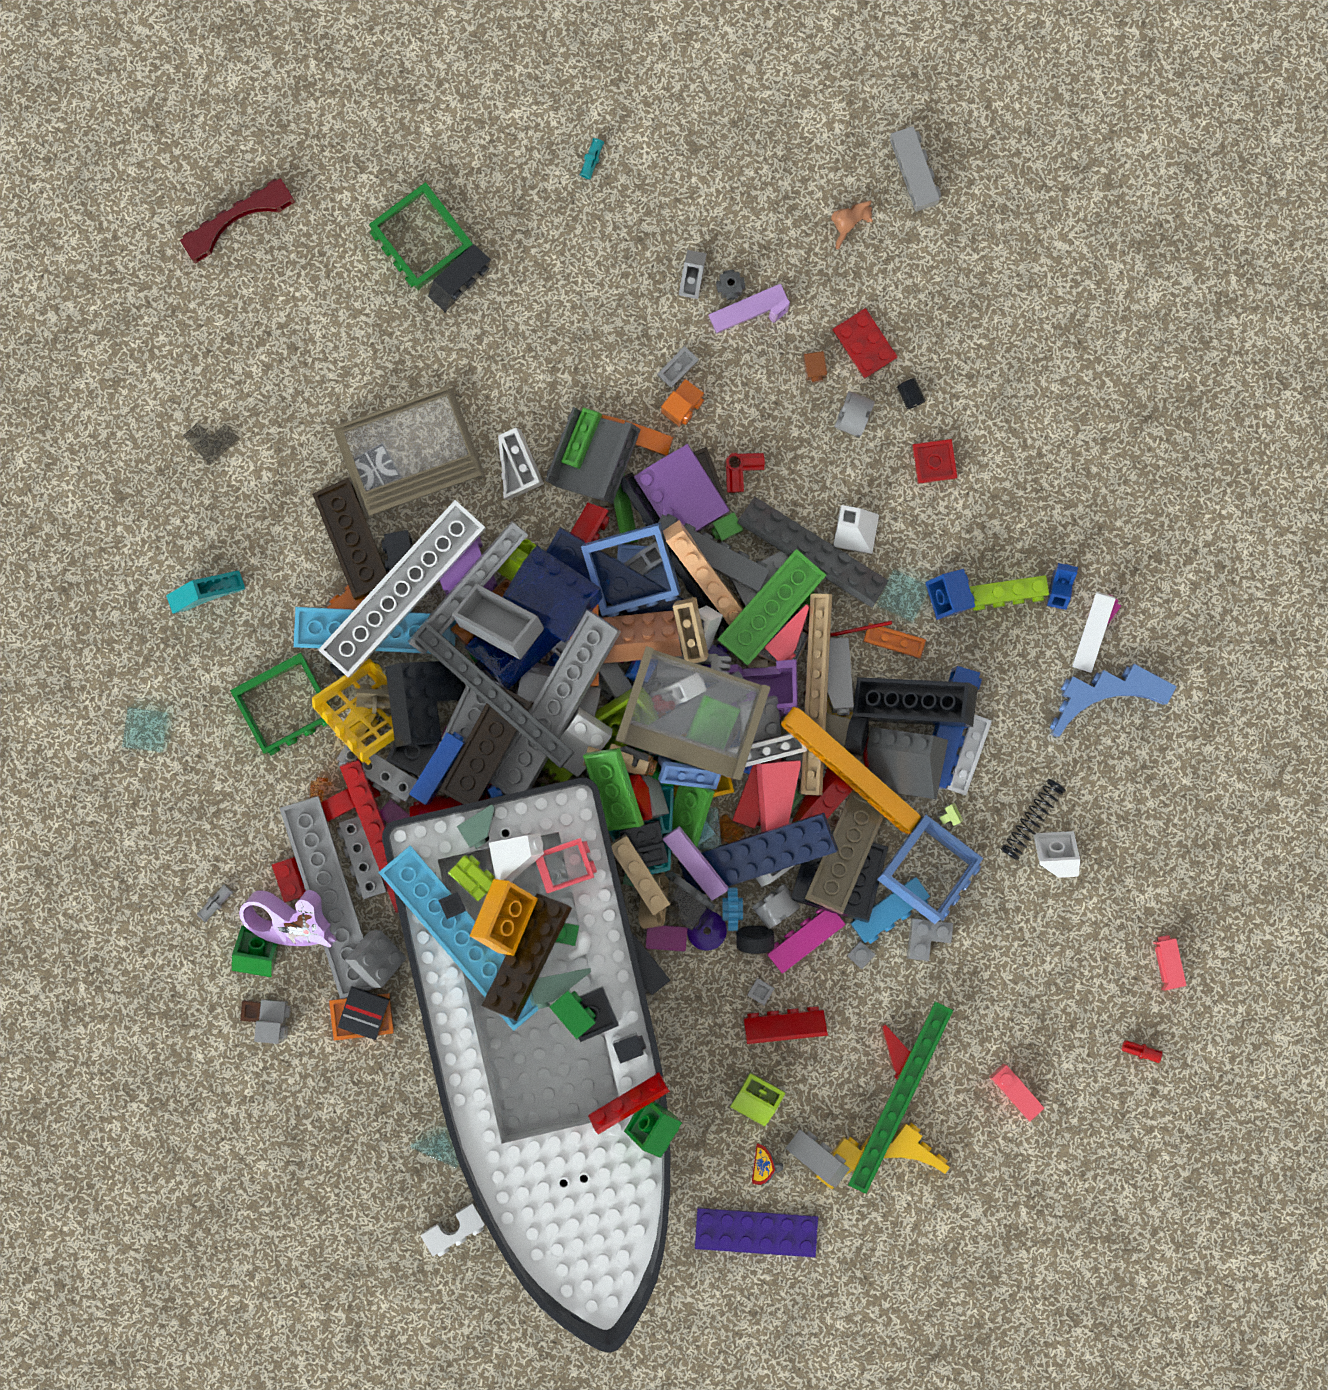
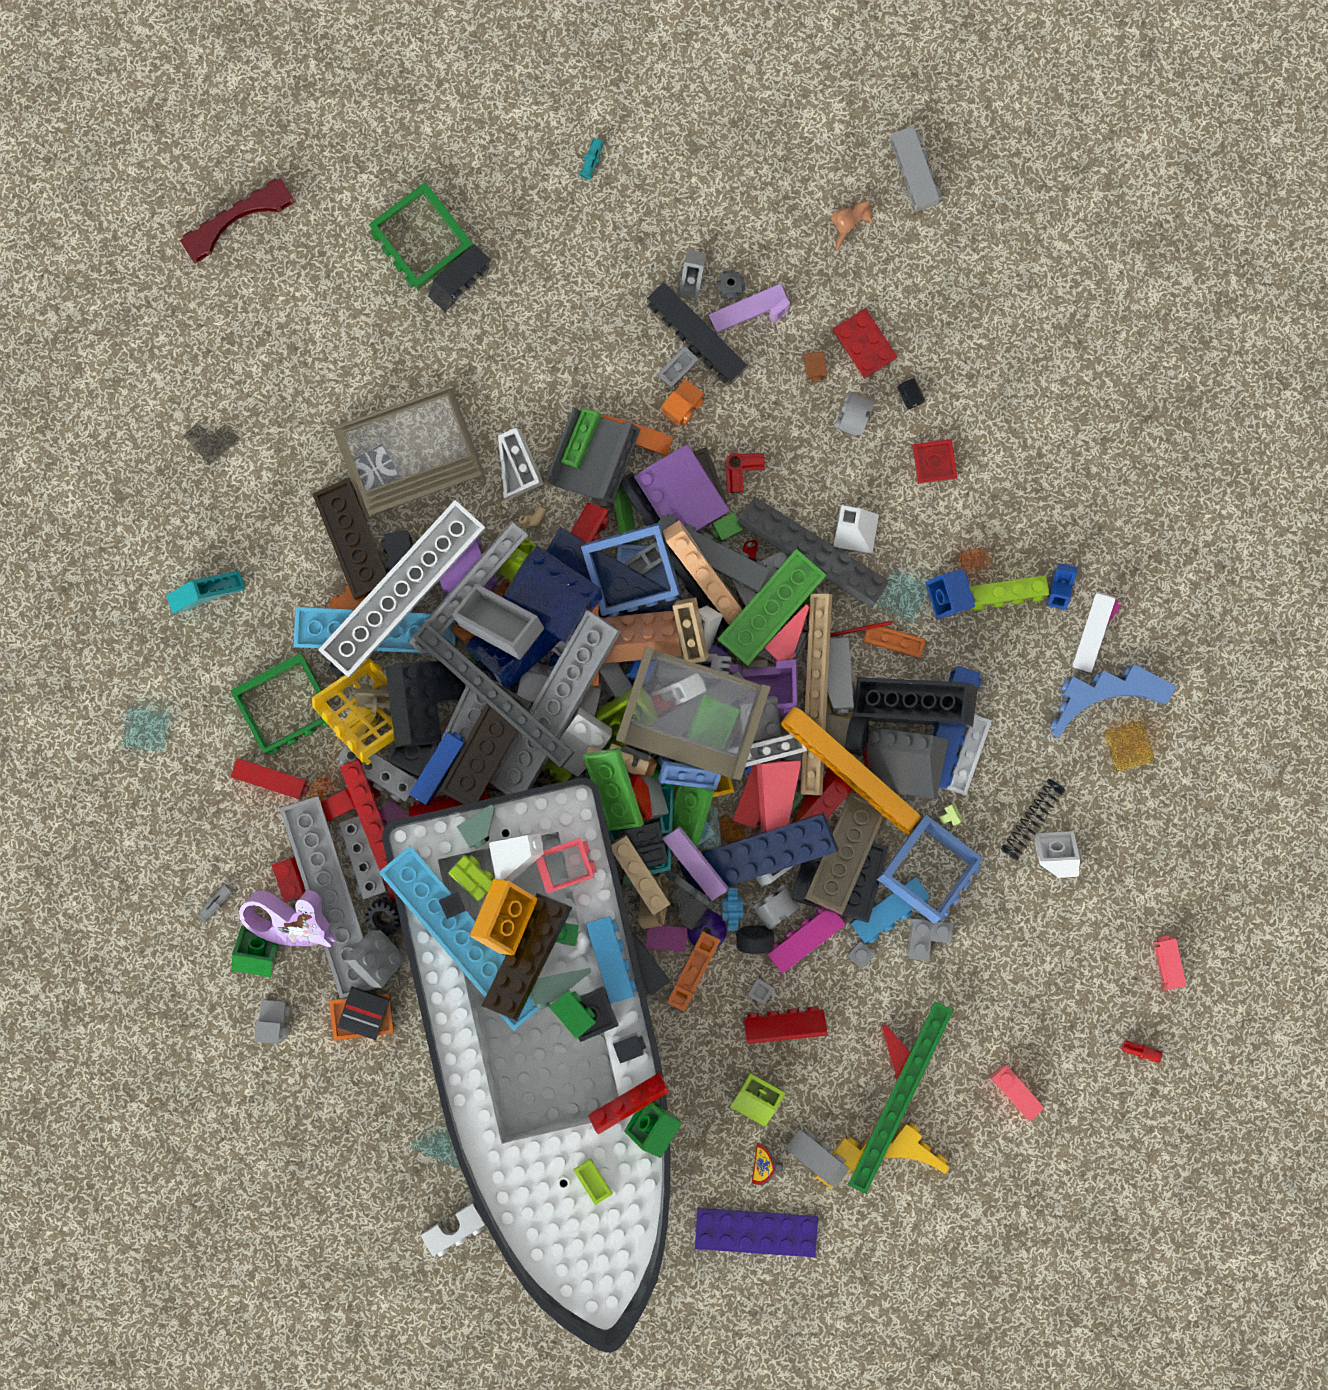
(250, 1011): reddish brown tile -> none
(270, 779): none -> red brick
(374, 919): none -> black tyre
(493, 792): blue plate -> none
(532, 520): none -> tan arm
(593, 1181): none -> lime tile
(610, 959): none -> dark azure brick
(693, 971): none -> orange slope
(696, 333): none -> black brick
(751, 551): none -> red piece
(974, 559): none -> clear orange brick
(1129, 746): none -> clear yellow slope

